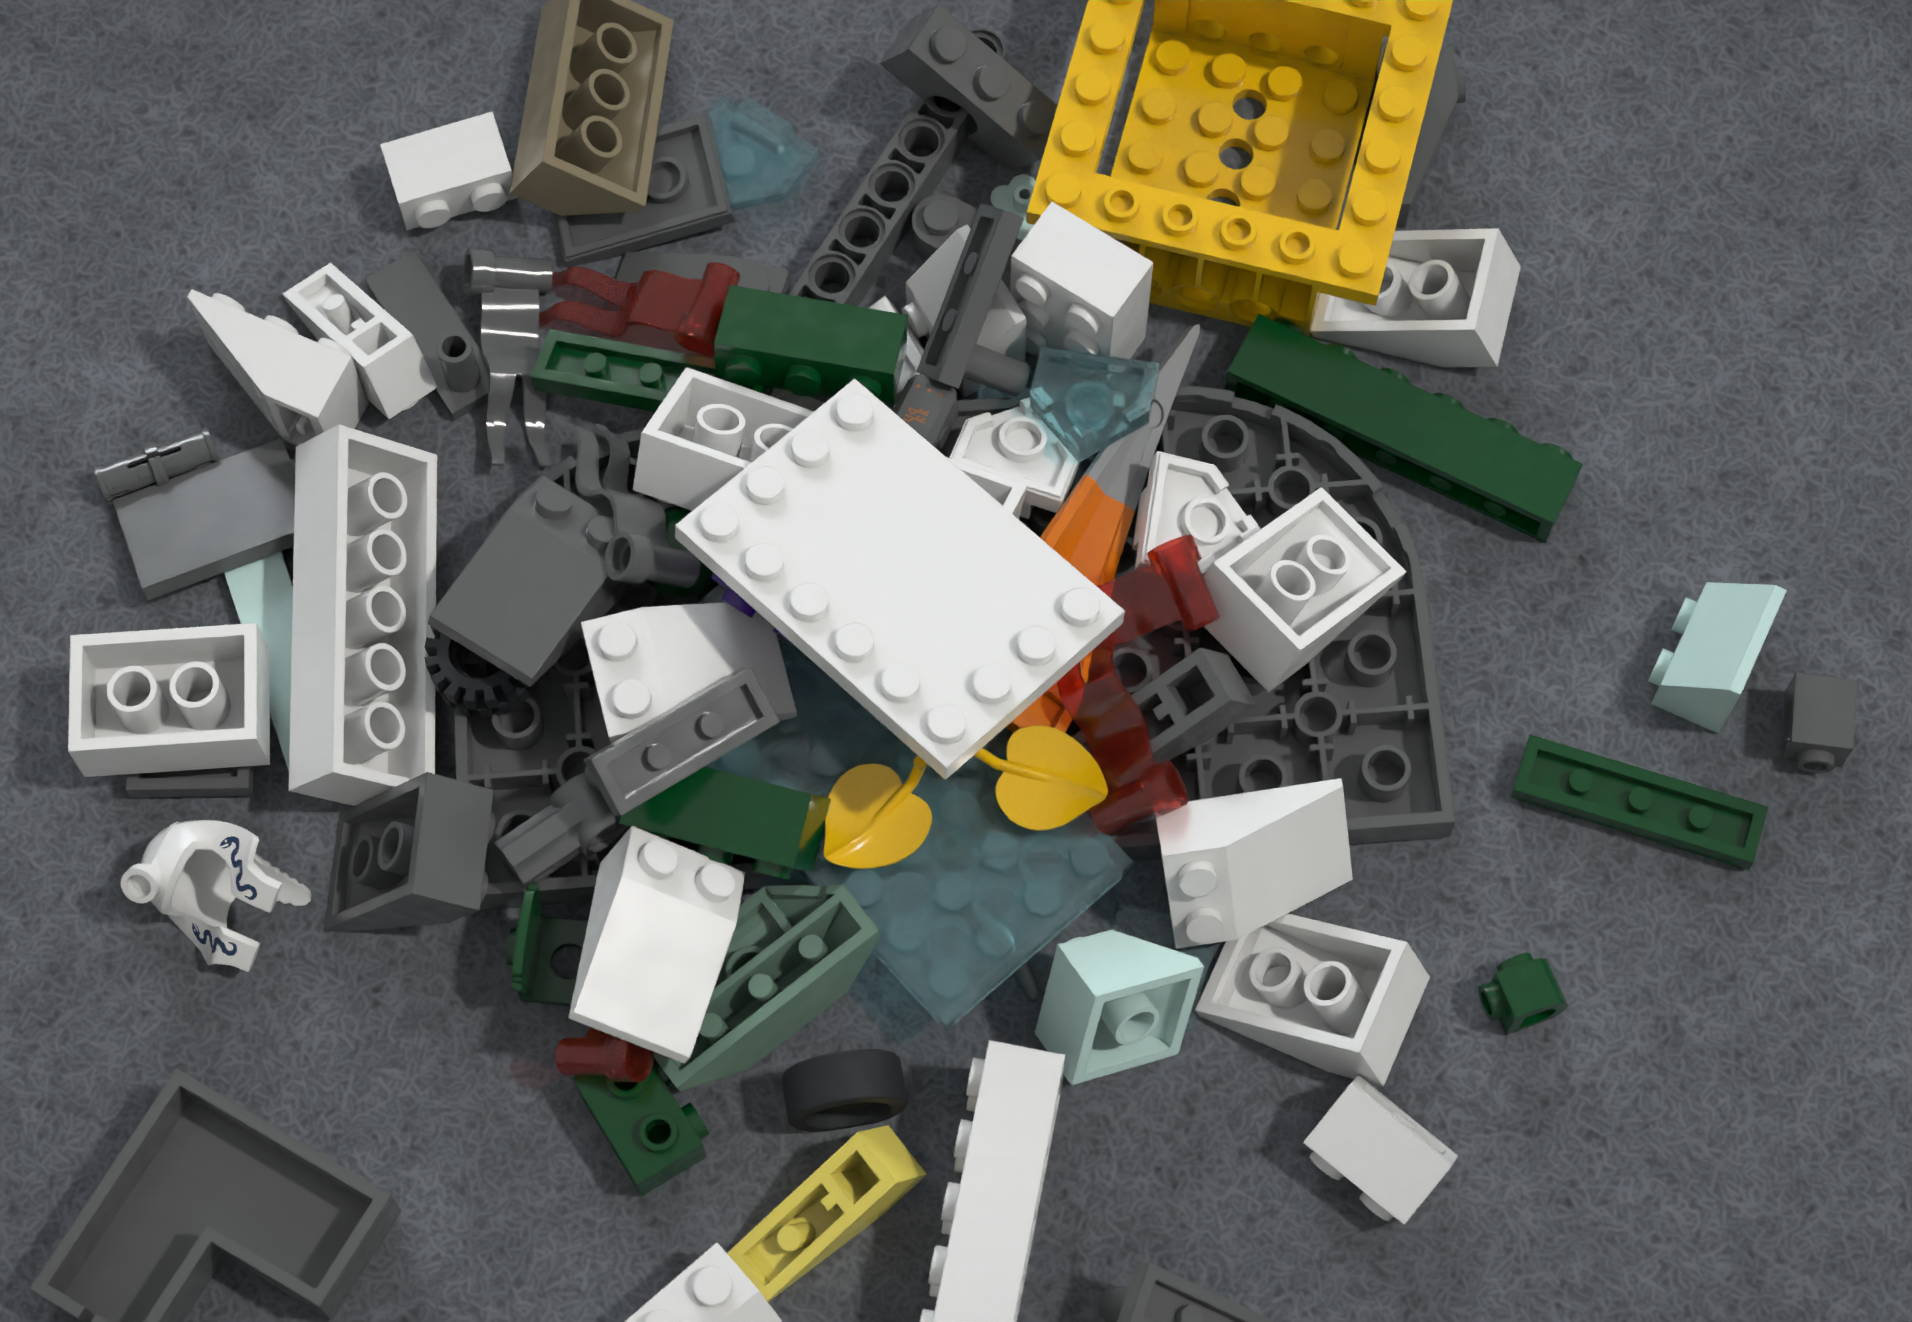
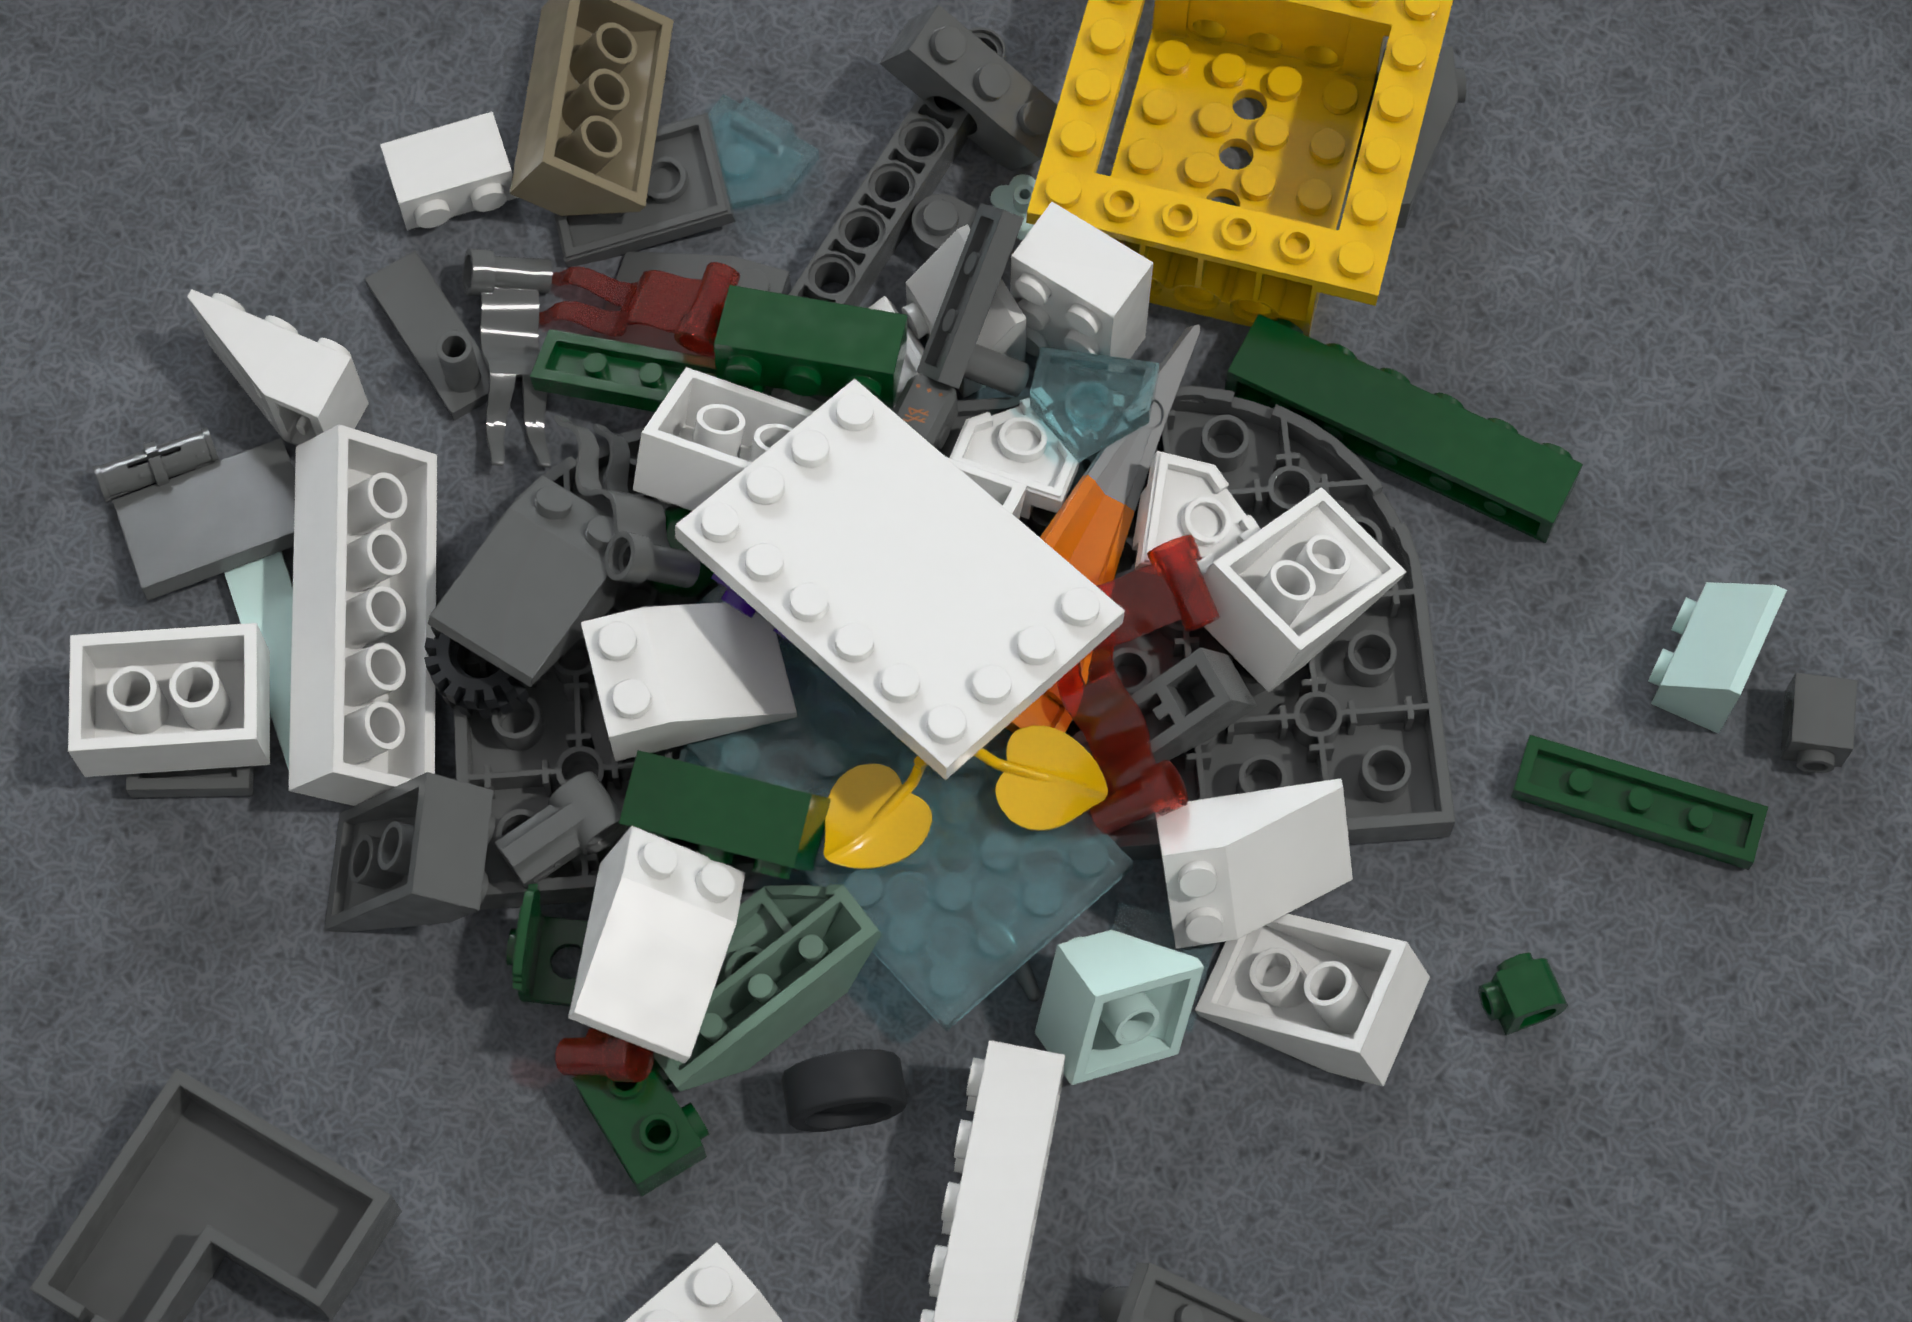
(197, 873): white piece -> none
(380, 347): white slope -> none
(680, 741): dark grey piece -> none
(827, 1210): light yellow slope -> none
(1379, 1151): white brick -> none
(1438, 300): white slope -> none

